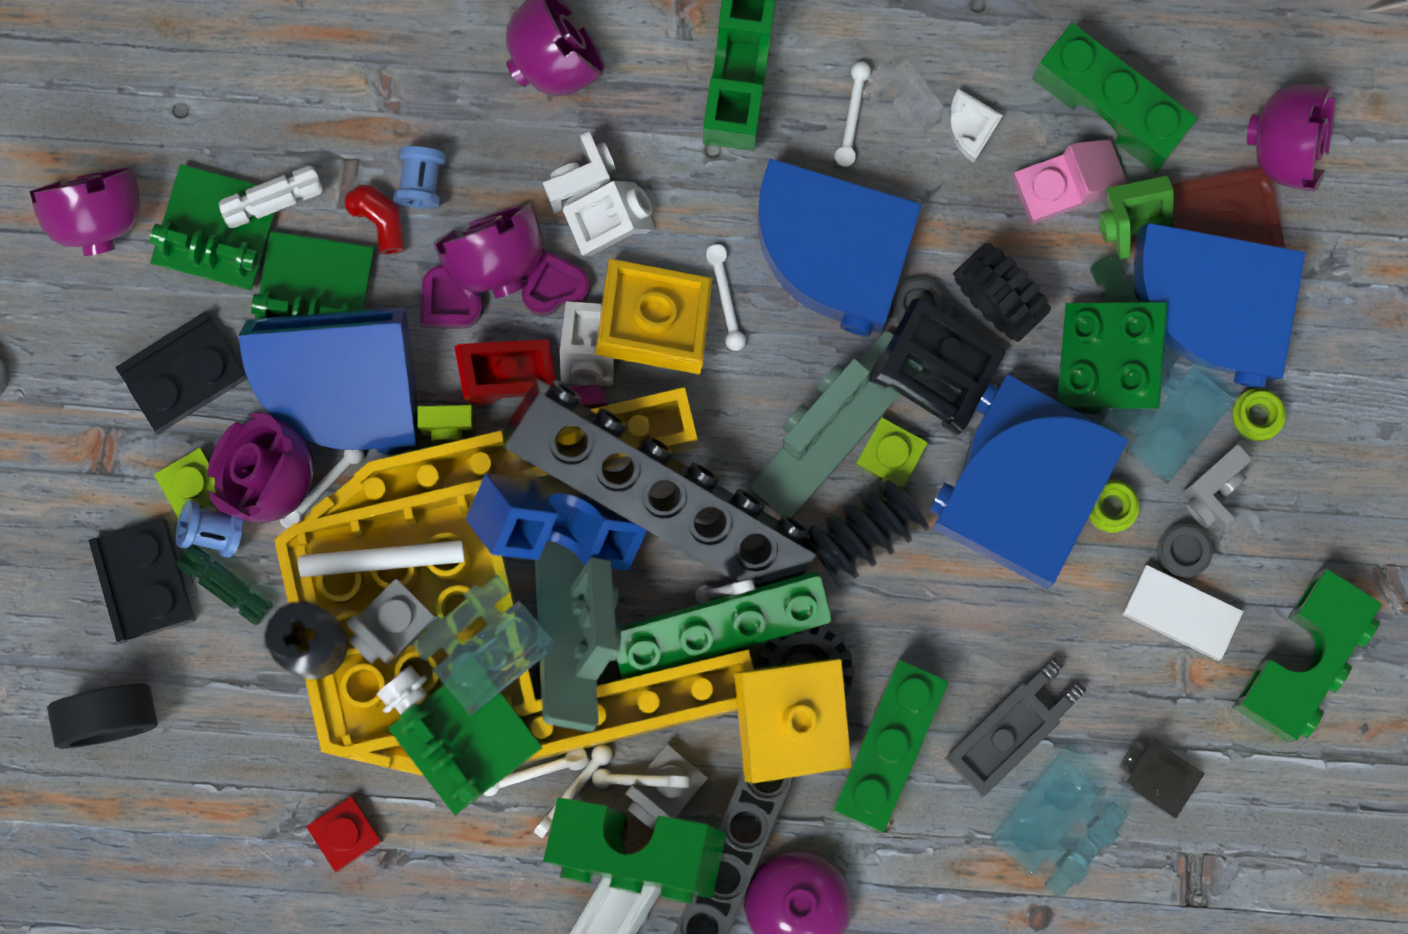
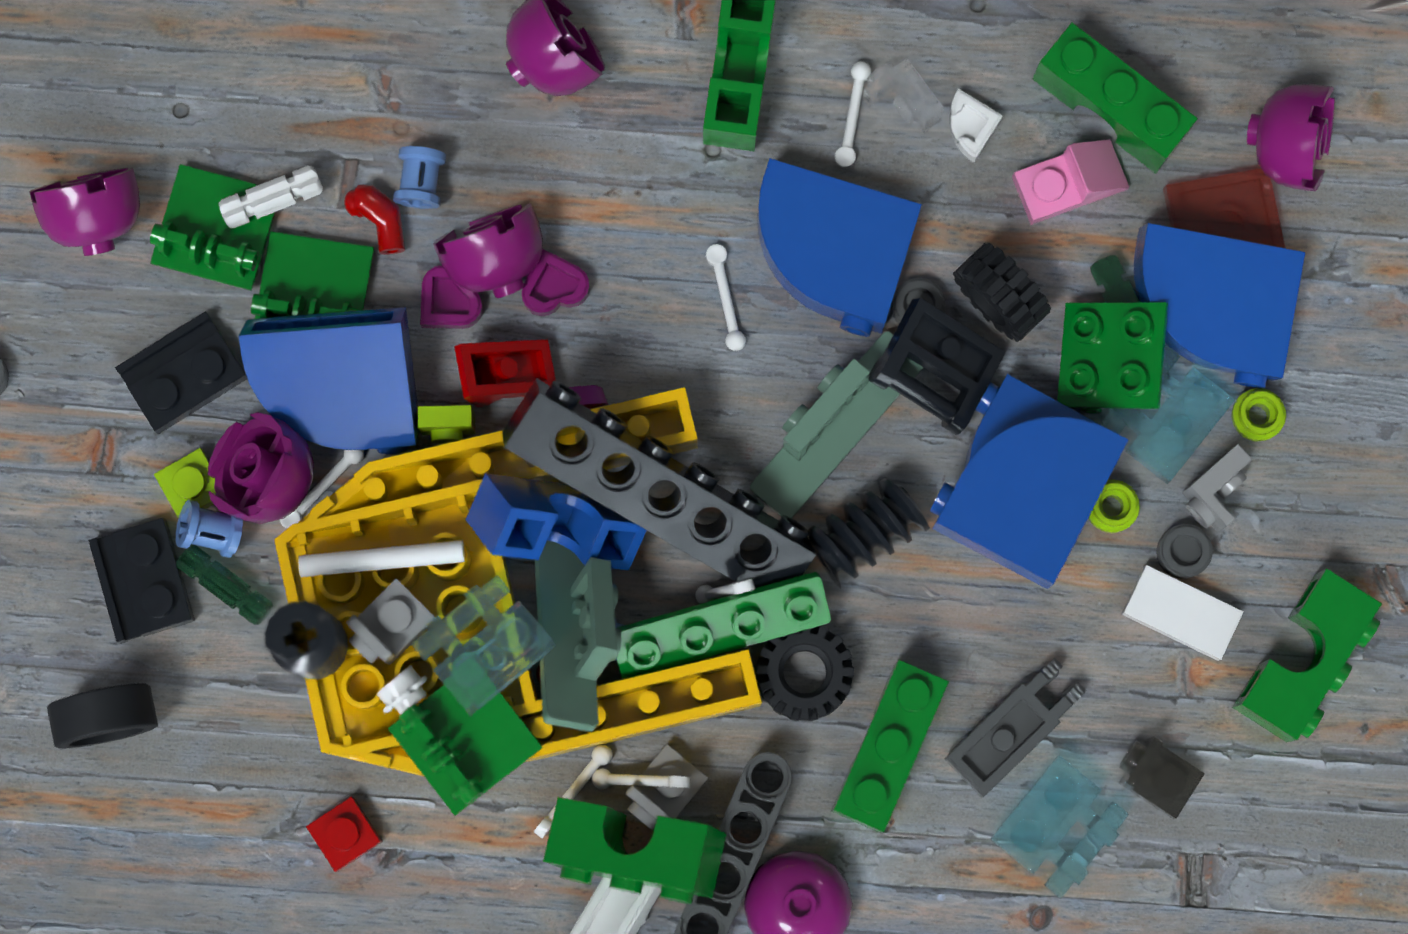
(574, 760): white hinge -> none
(575, 182): white bracket -> none
(578, 346): white bracket -> none
(609, 216): white bracket -> none
(653, 316): yellow plate -> none
(792, 720): yellow plate -> none
(891, 453): lime plate -> none
(1134, 206): bright green bracket -> none

